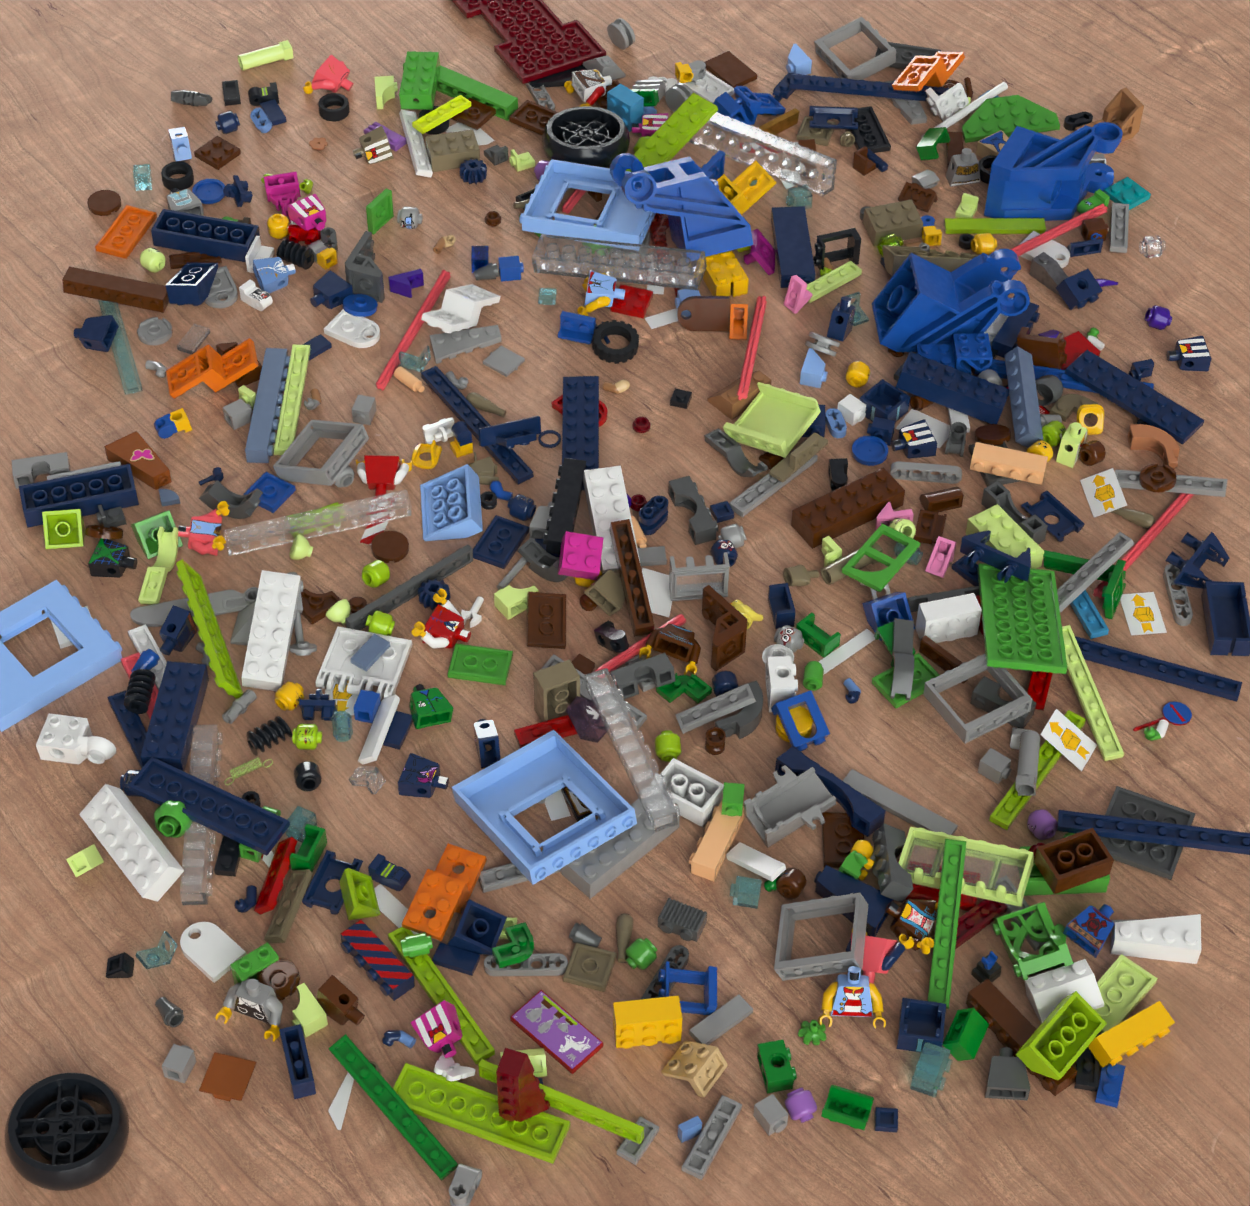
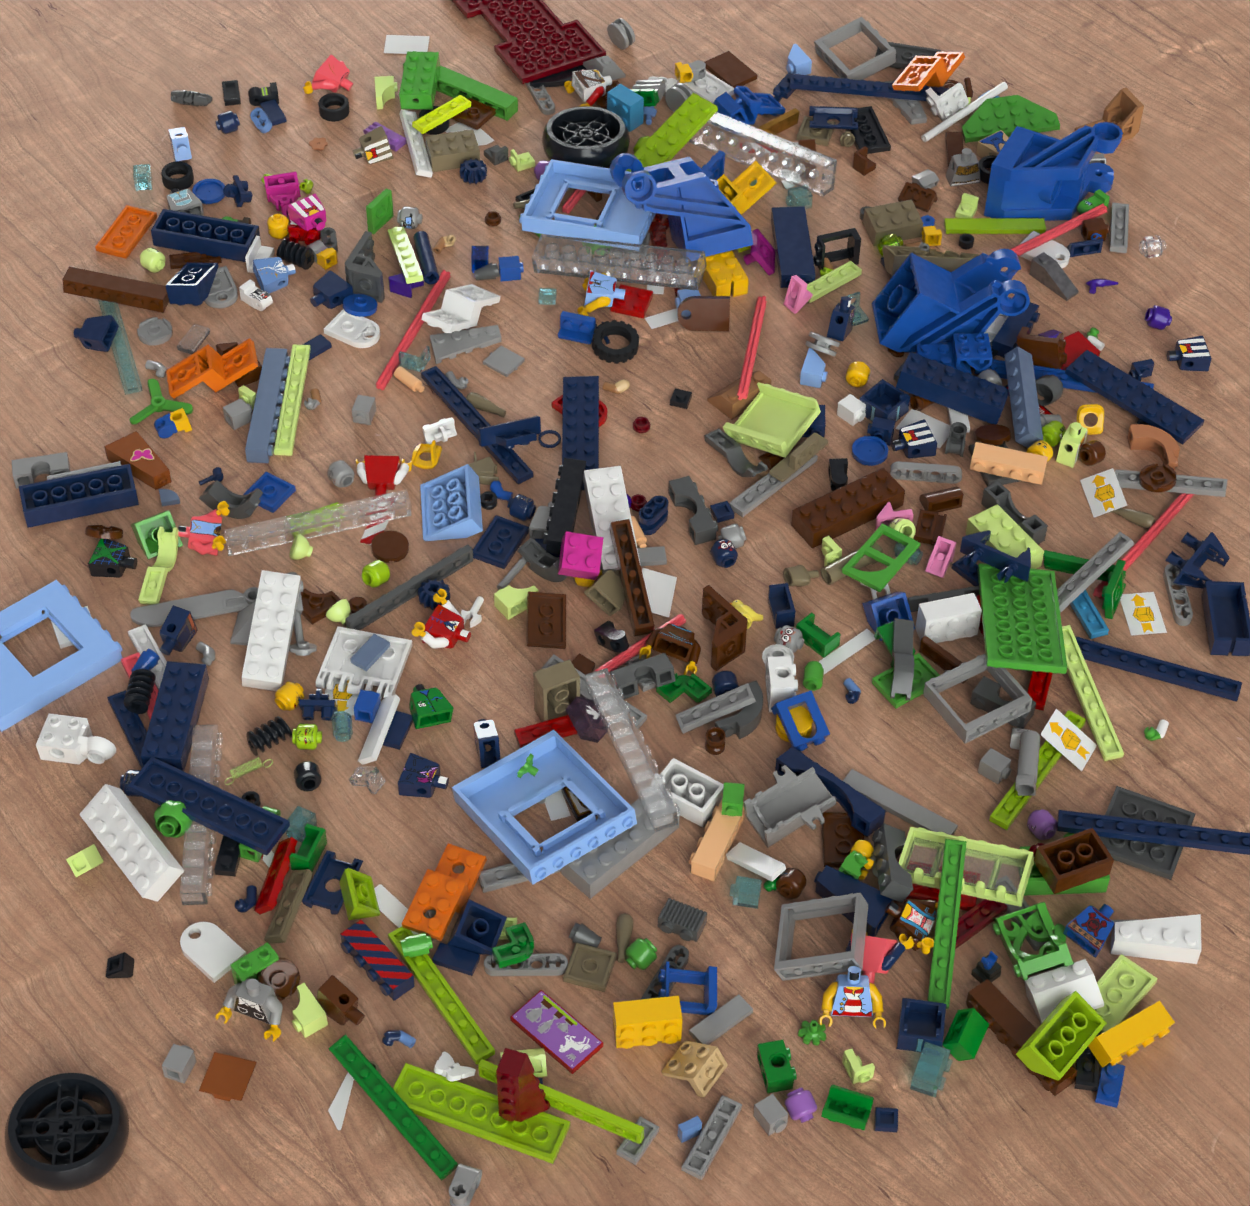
(63, 529): lime slope -> none
(104, 202): reddish brown tile -> none
(111, 517): dark grey bracket -> none
(159, 403): none -> bright green piece
(159, 955): clear light blue bracket -> none
(170, 1013): dark grey cone -> none
(209, 630): lime plate -> none
(217, 152): reddish brown plate -> none
(239, 706): light grey pin -> none
(266, 55): yellowish green piece -> none
(297, 1061): dark blue brick -> none
(353, 437): light grey window -> none
(380, 623): lime head -> none
(388, 873): dark blue leg -> none
(401, 44): none -> white sticker
(405, 255): none -> yellowish green plate
(426, 257): none -> dark blue piece
(439, 1028): torso -> none
(462, 441): leg -> none
(480, 664): bright green tile -> none
(528, 767): none -> bright green plant
(532, 116): reddish brown plate -> none
(587, 604): reddish brown plate -> none
(649, 124): torso -> none
(667, 745): lime head -> none
(689, 581): light grey window -> none
(738, 321): orange arch -> none
(832, 424): medium blue beam -> none
(855, 1069): none -> yellowish green bracket
(880, 164): dark blue axle -> none
(927, 145): green panel -> none
(983, 243): yellow head -> none
(1007, 1077): dark grey torso -> none
(1051, 506): dark blue piece -> none
(1070, 403): dark tan plate -> none
(1077, 120): black beam -> none
(1079, 289): dark blue brick -> none
(1127, 192): teal plate -> none
(1174, 713): blue piece -> none

